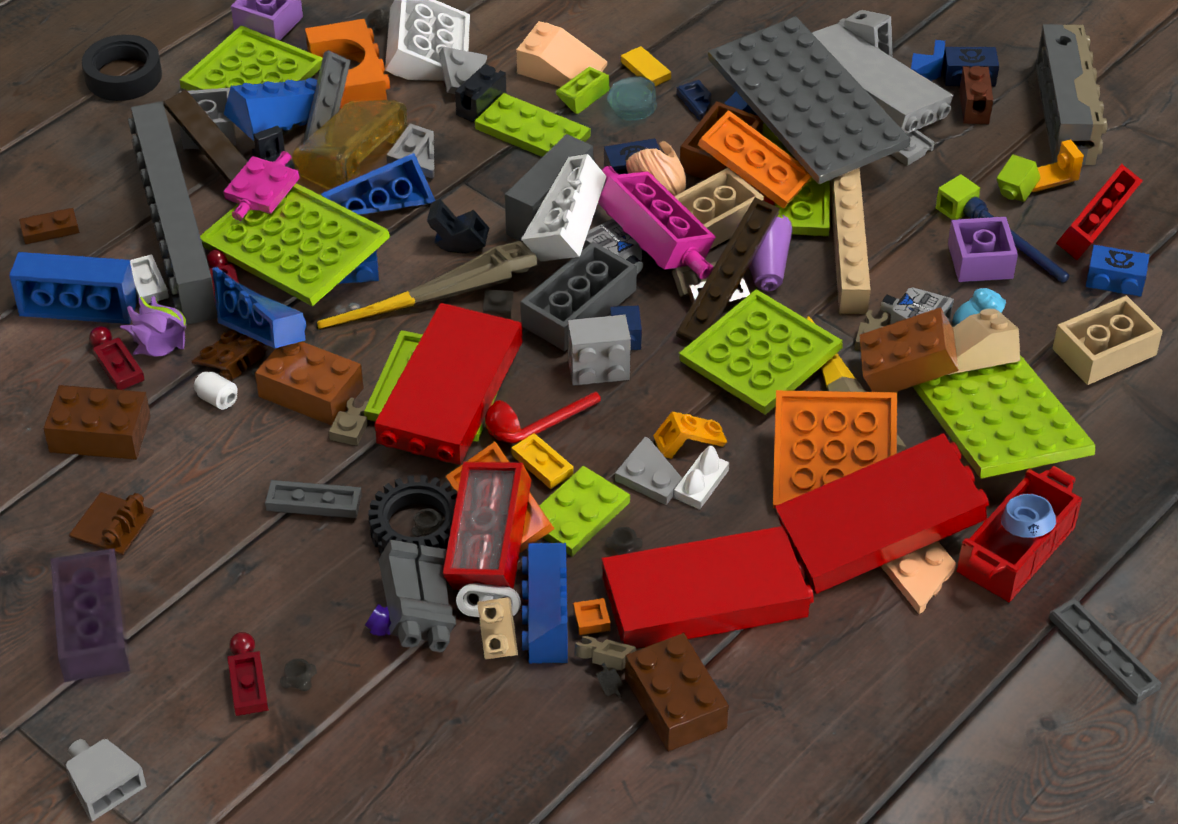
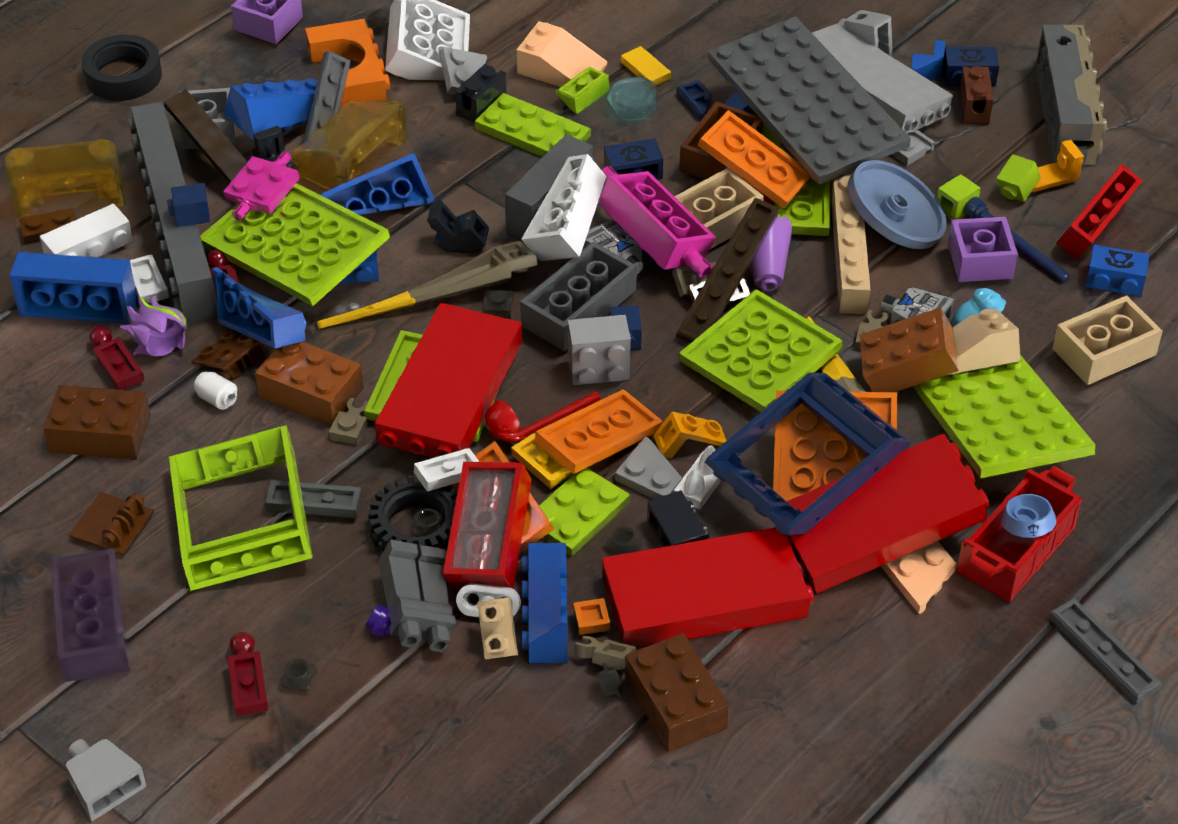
(64, 170): none -> clear yellow windscreen
(90, 235): none -> white brick
(189, 205): none -> dark blue brick
(251, 59): lime plate -> none
(251, 550): none -> lime window
(417, 141): light grey wing -> none
(443, 469): none -> white plate
(598, 431): none -> orange plate
(662, 166): light nougat hair -> none
(675, 520): none -> black brick
(840, 412): none -> dark blue window
(897, 204): none -> sand blue dish

